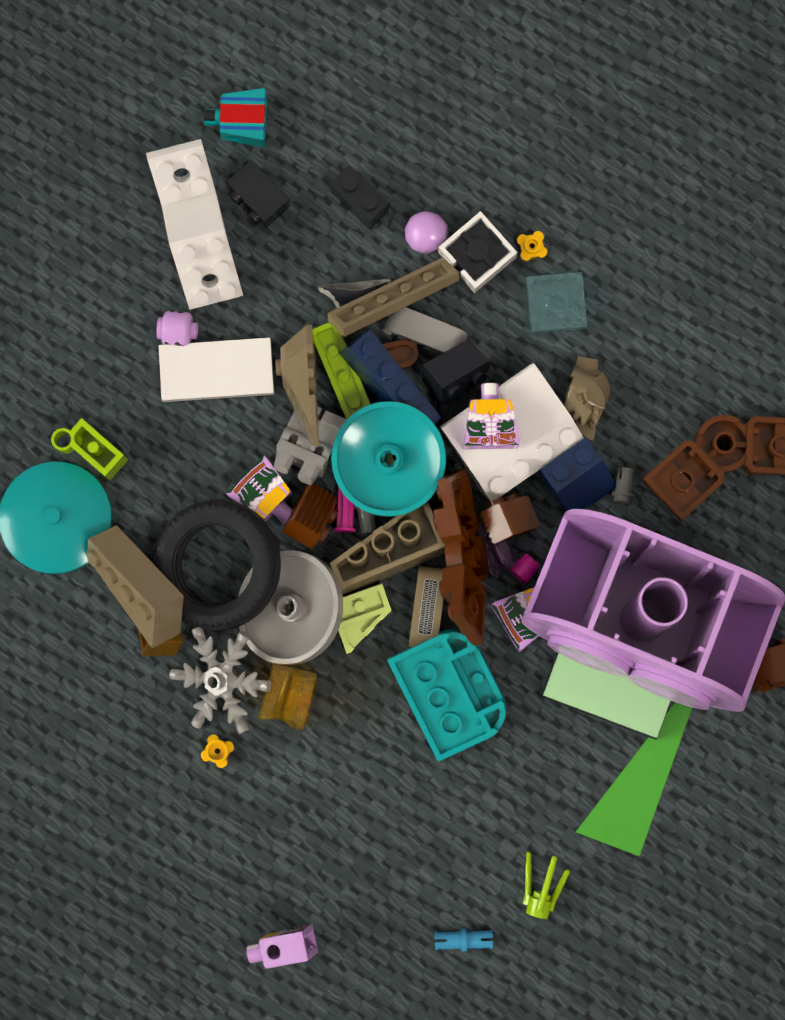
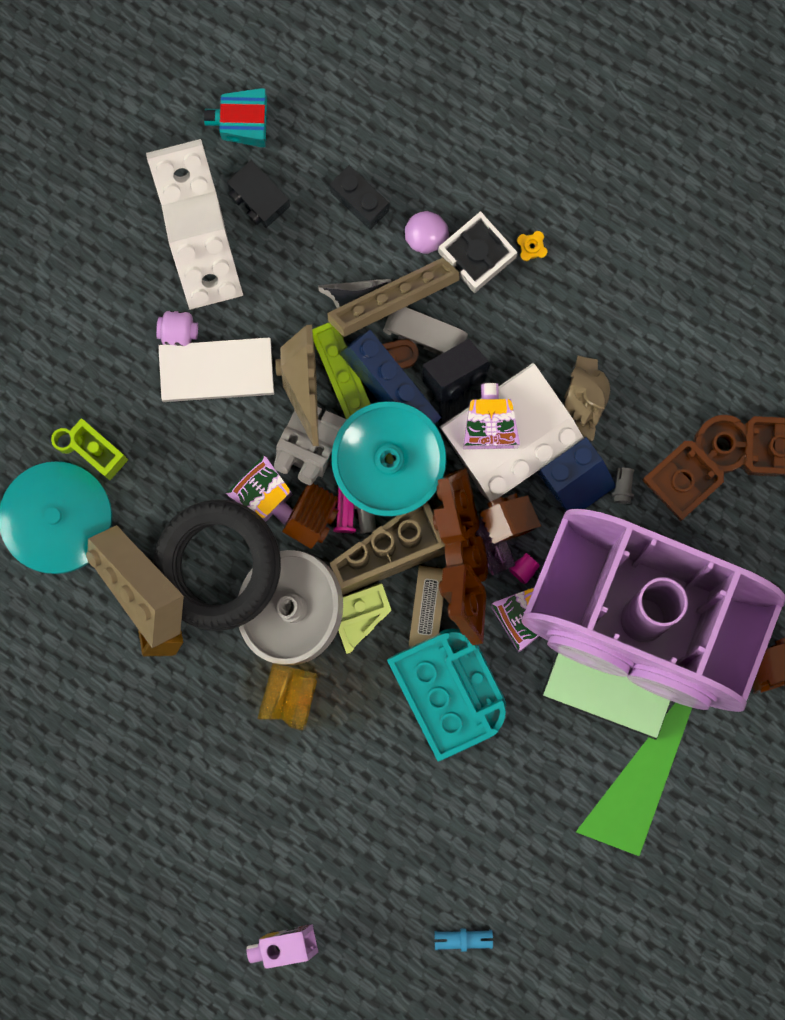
(209, 752): yellow plate -> none
(220, 679): light grey piece -> none
(540, 902): lime plant -> none
(556, 302): clear light blue plate -> none

